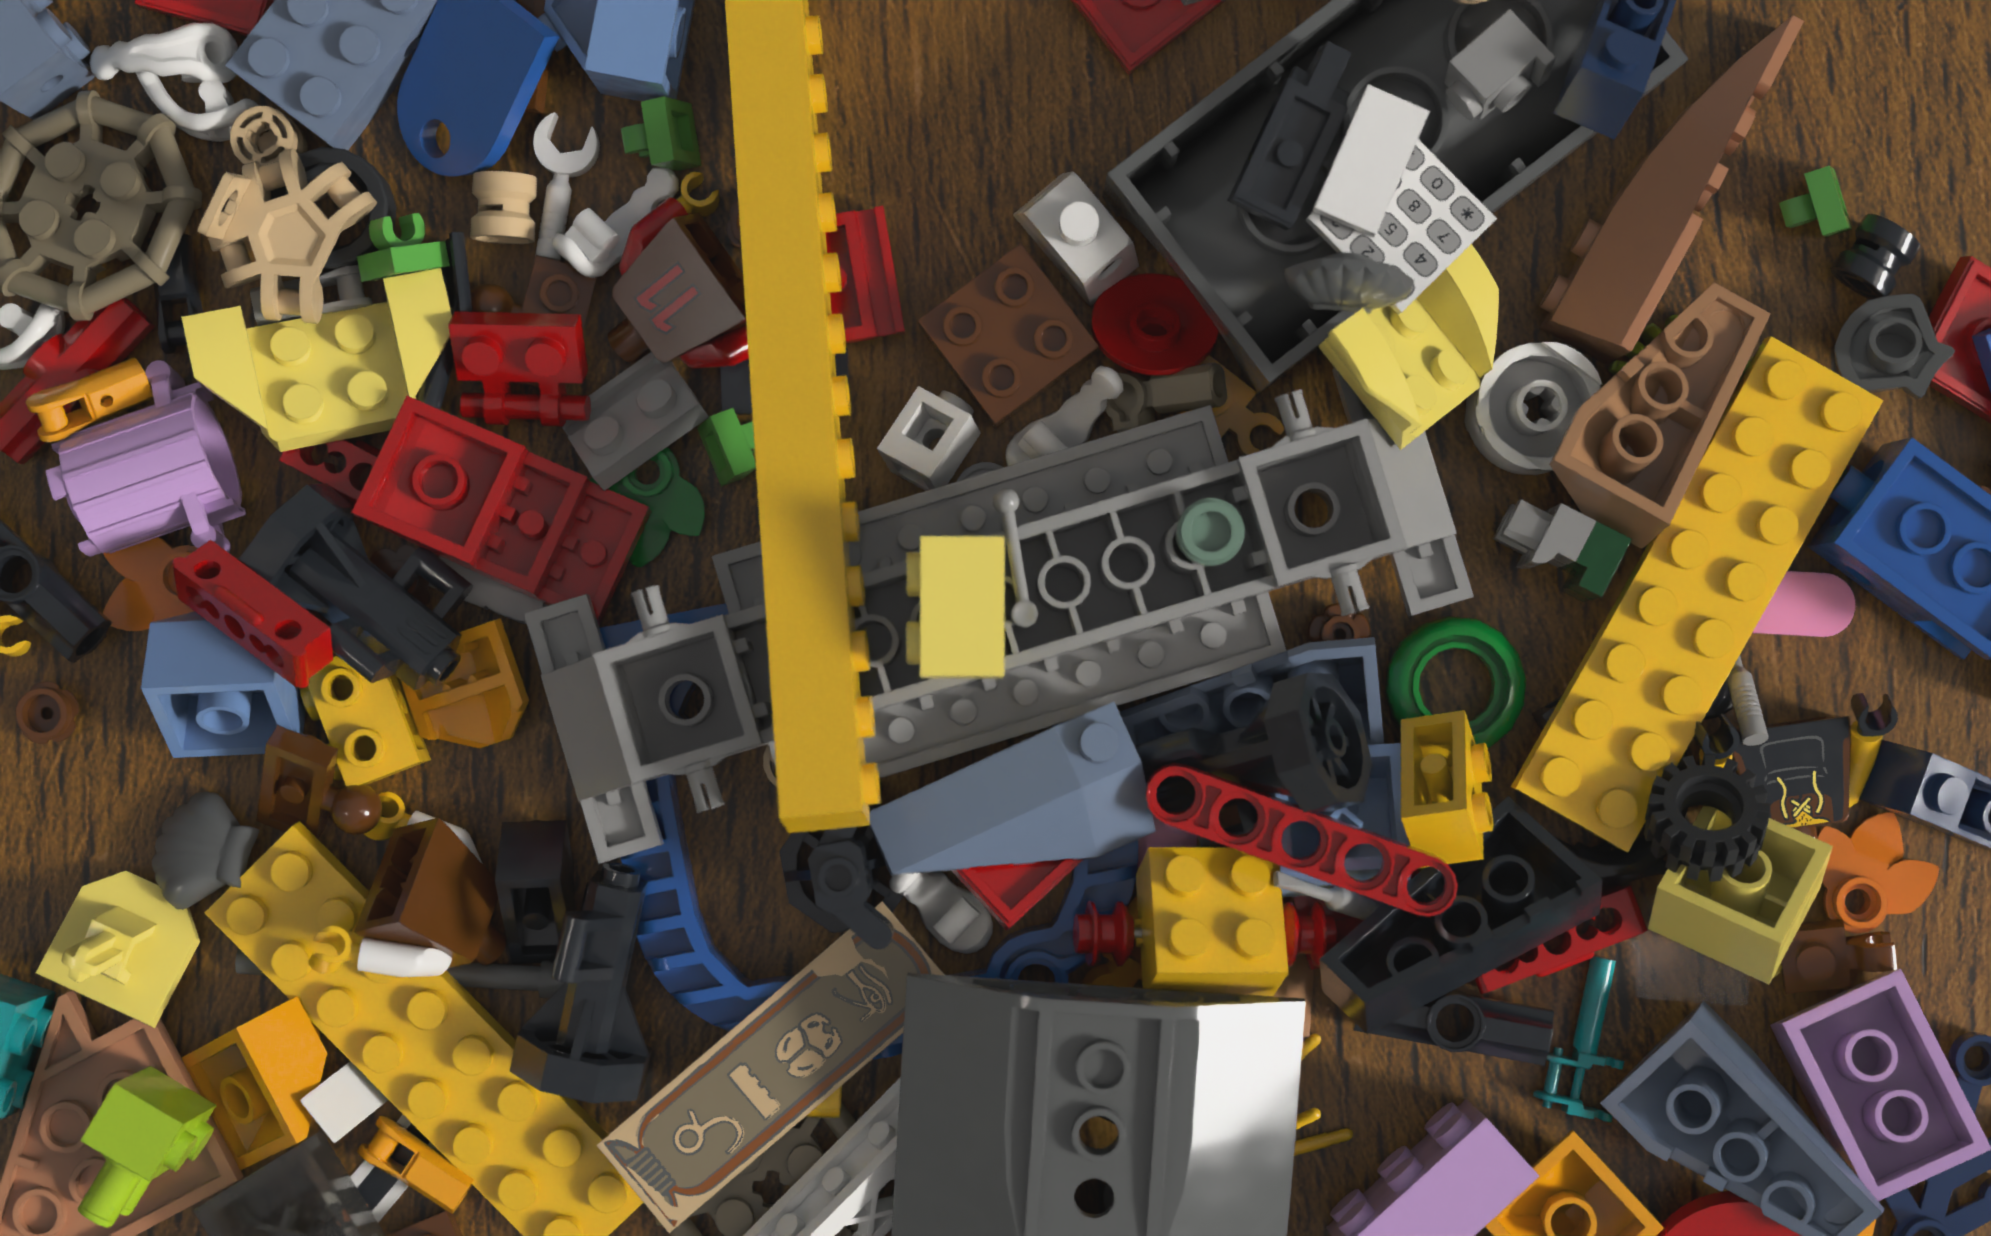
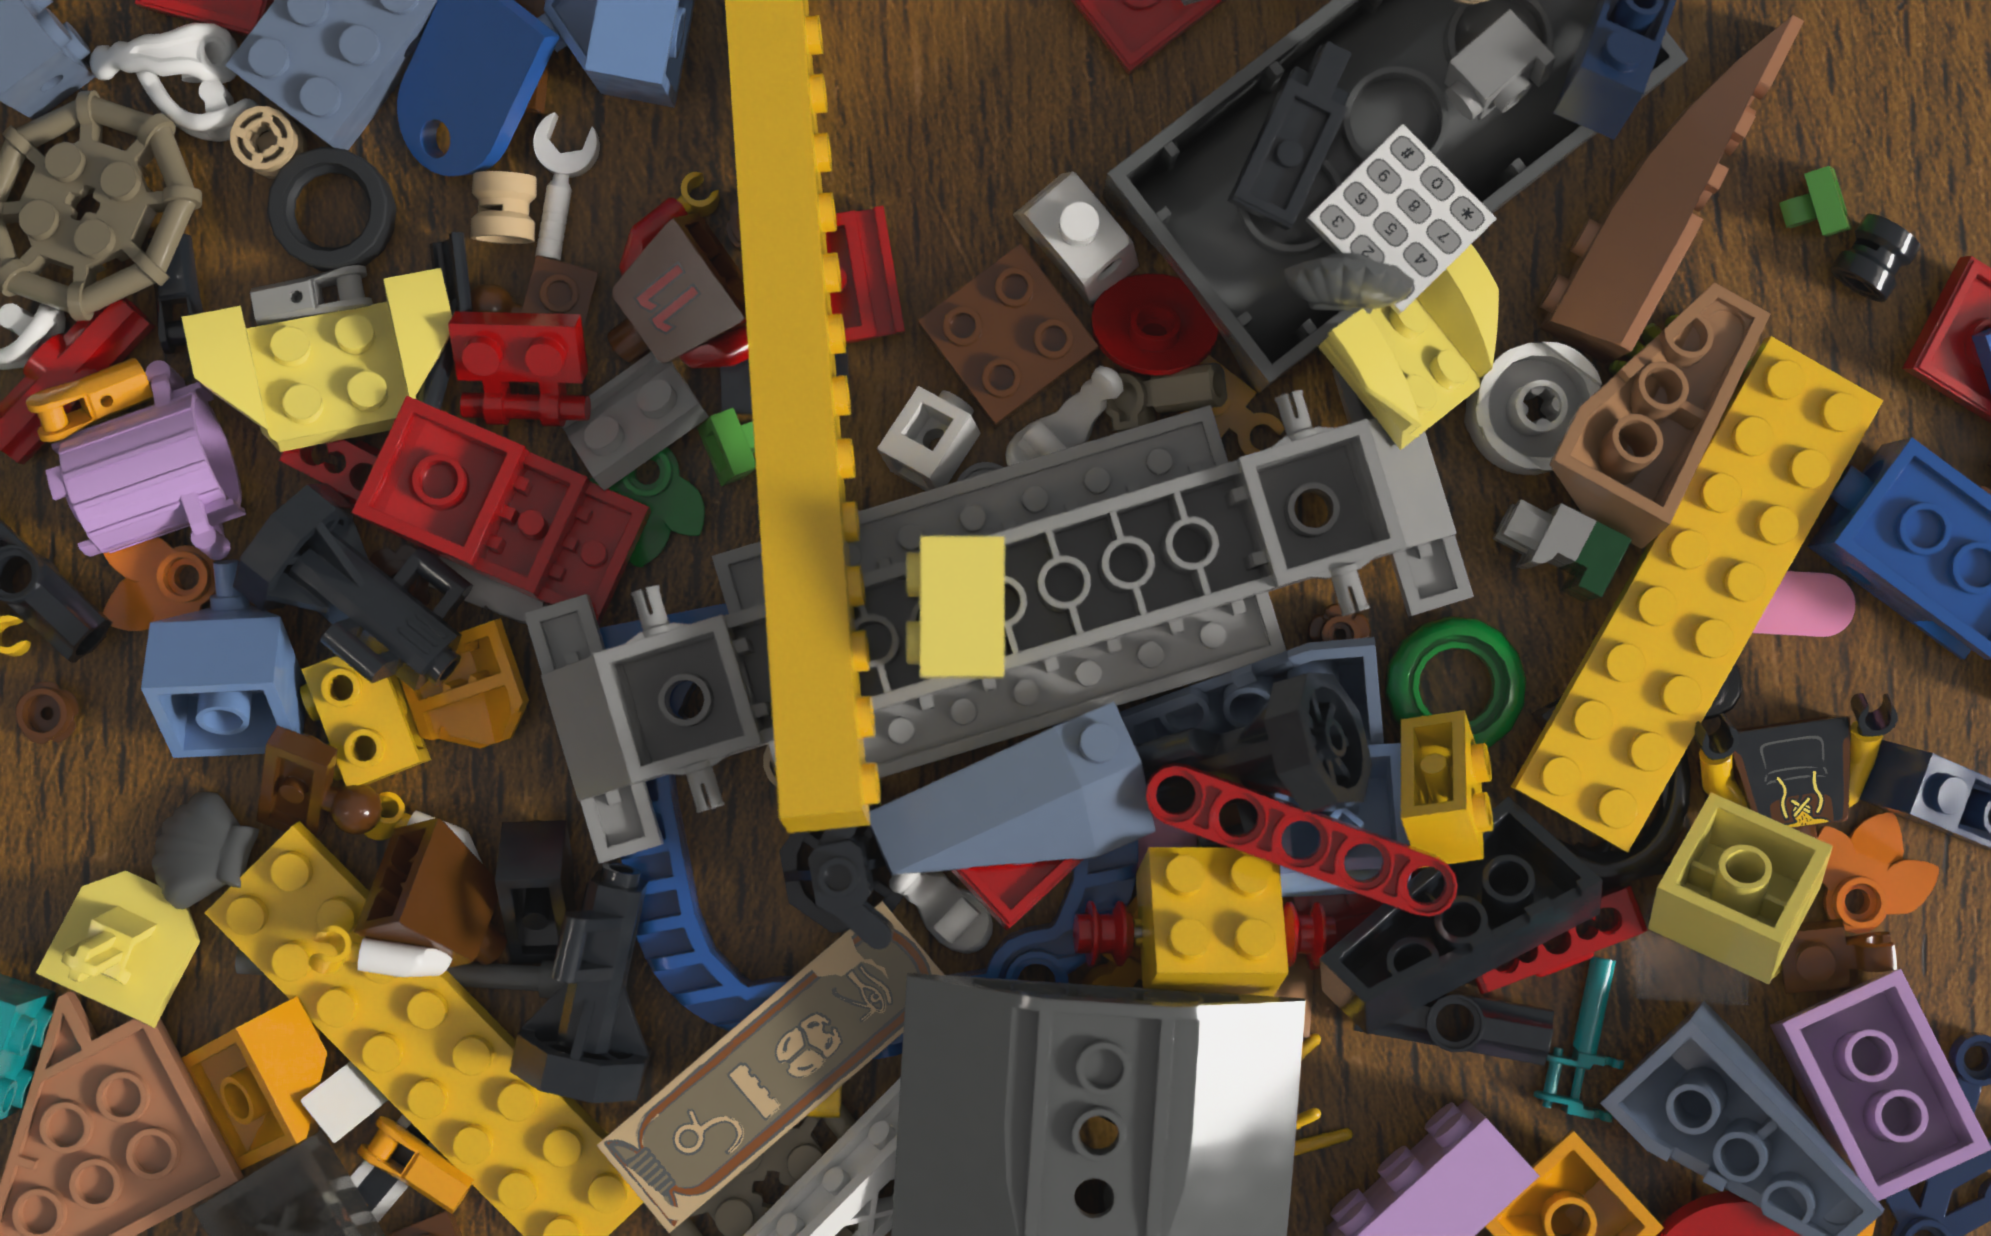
(142, 1132): lime brick -> none
(253, 613): red piece -> none
(285, 233): tan piece -> none
(403, 254): bright green tile -> none
(598, 245): white piece -> none
(666, 134): bright green tile -> none
(1023, 612): light grey hinge -> none
(1210, 532): sand green tile -> none
(1335, 897): light grey piece -> none
(1370, 161): white tile -> none
(1710, 787): black tyre -> none
(1746, 705): light grey piece -> none
(1890, 346): dark grey animal -> none

